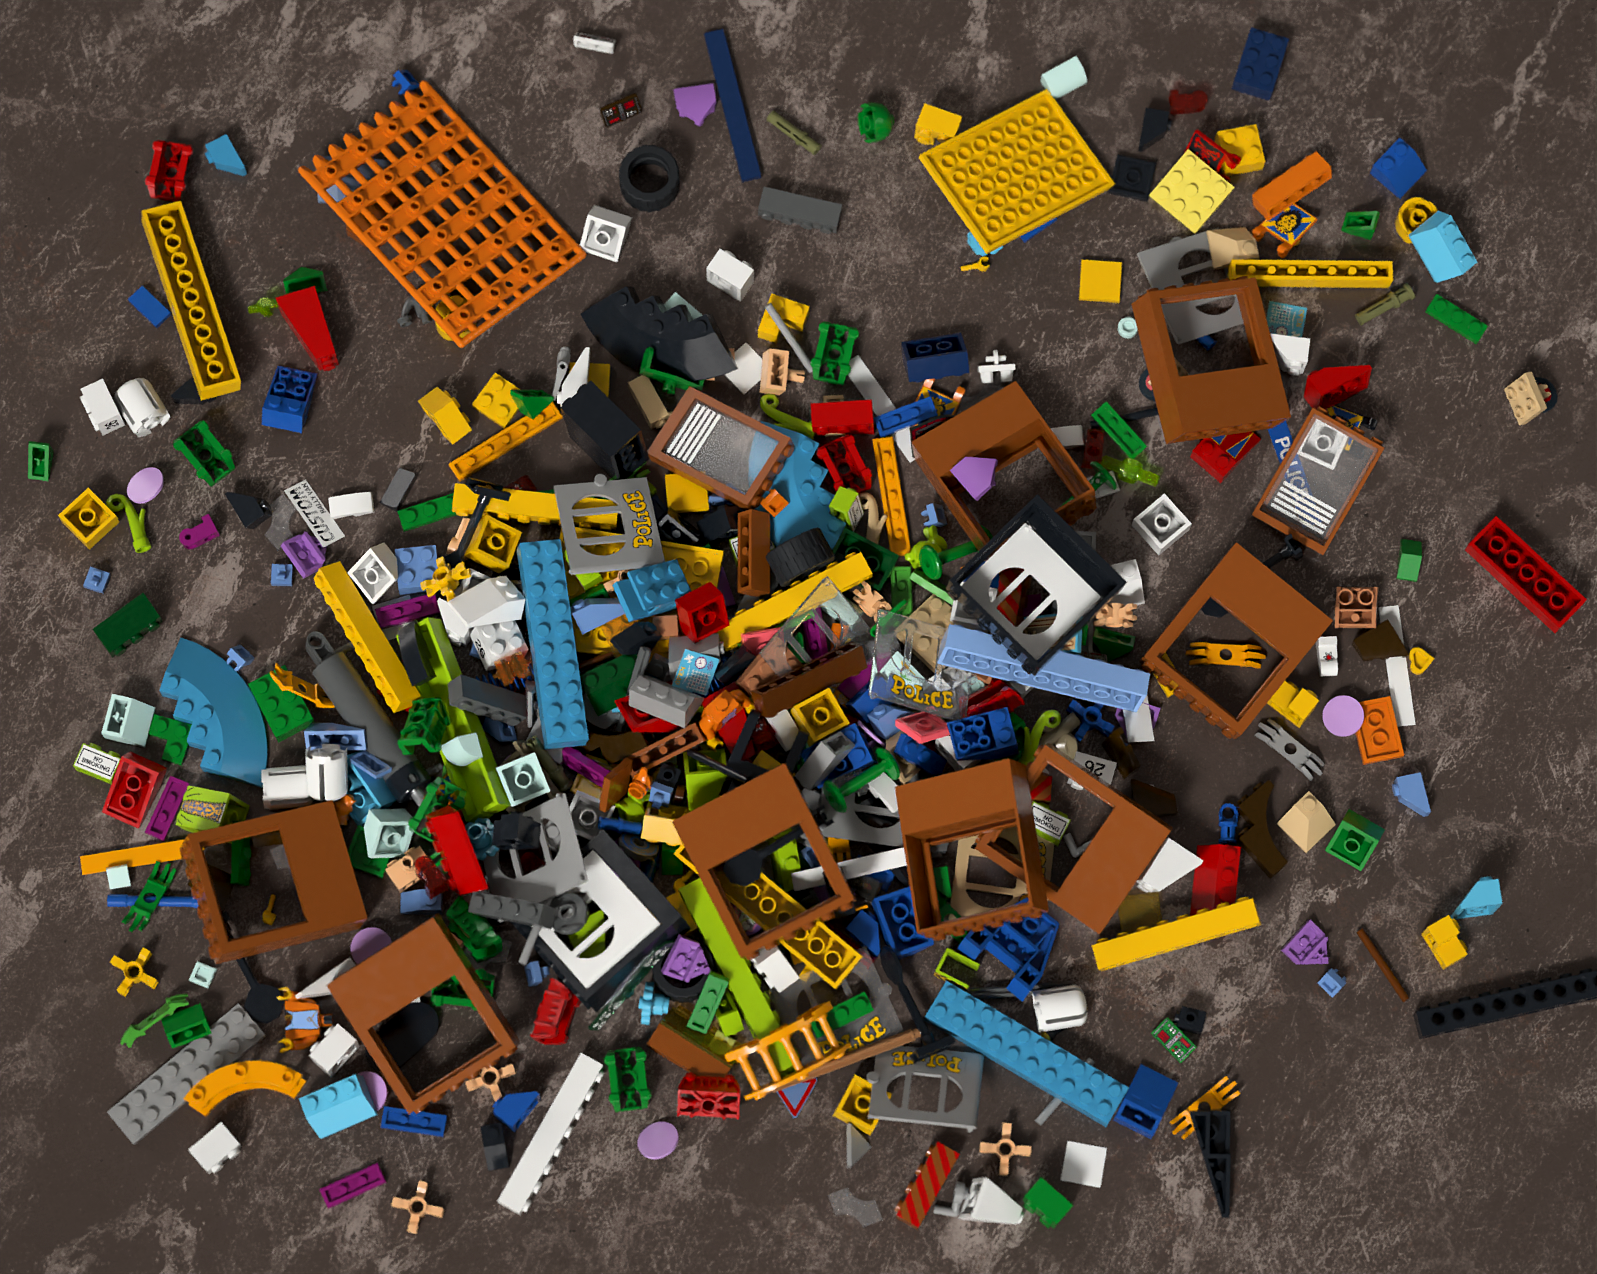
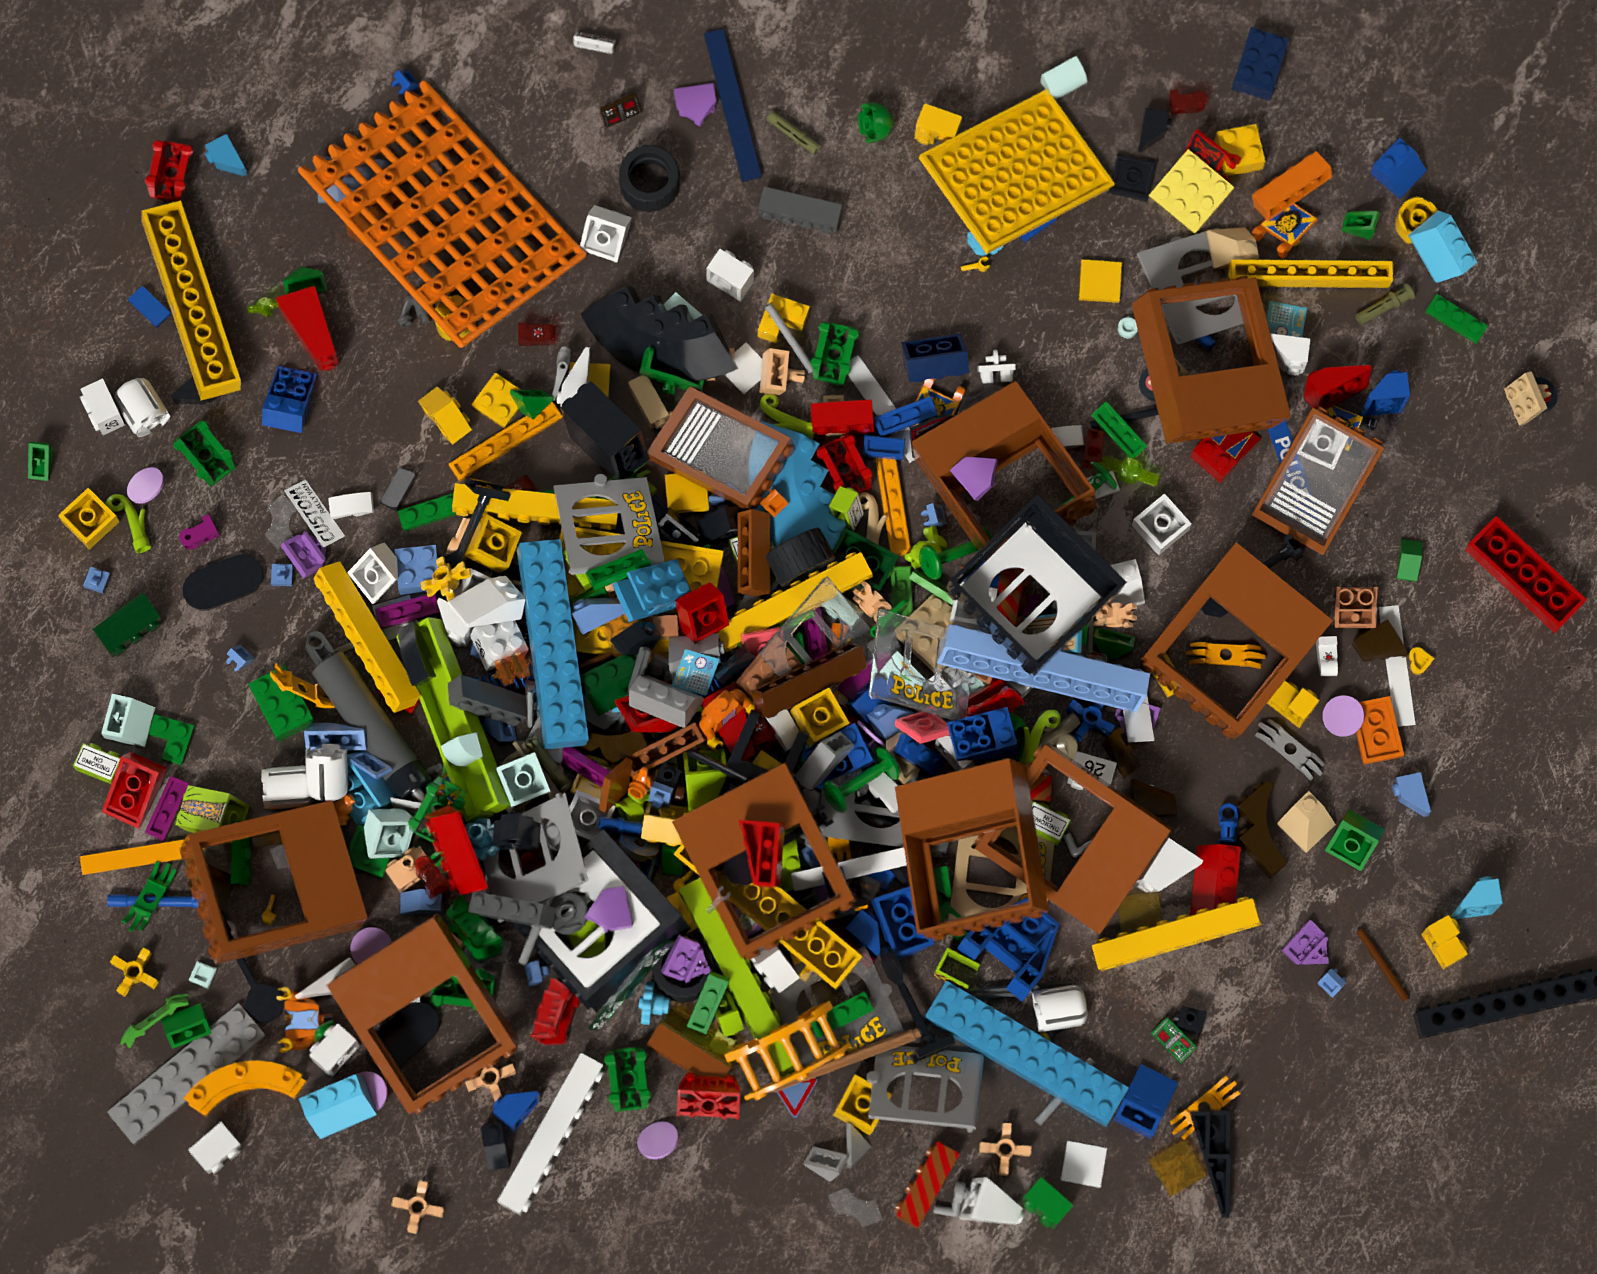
(118, 876): light aqua tile -> none
(220, 712): dark azure brick -> none
(222, 582): none -> black tile
(249, 509): black slope -> none
(320, 1031): none -> green animal
(352, 1185): magenta tile -> none
(410, 806): none -> white sticker
(419, 1123): blue plate -> none
(432, 721): green piece -> none
(536, 334): none -> clear red leg
(611, 910): none -> medium lavender slope
(617, 569): none -> green plate
(718, 899): none -> clear hand
(764, 850): none -> red wedge
(825, 1162): none -> light grey slope
(883, 447): none -> blue tile
(1177, 1168): none -> clear yellow tile
(1388, 396): none -> blue slope

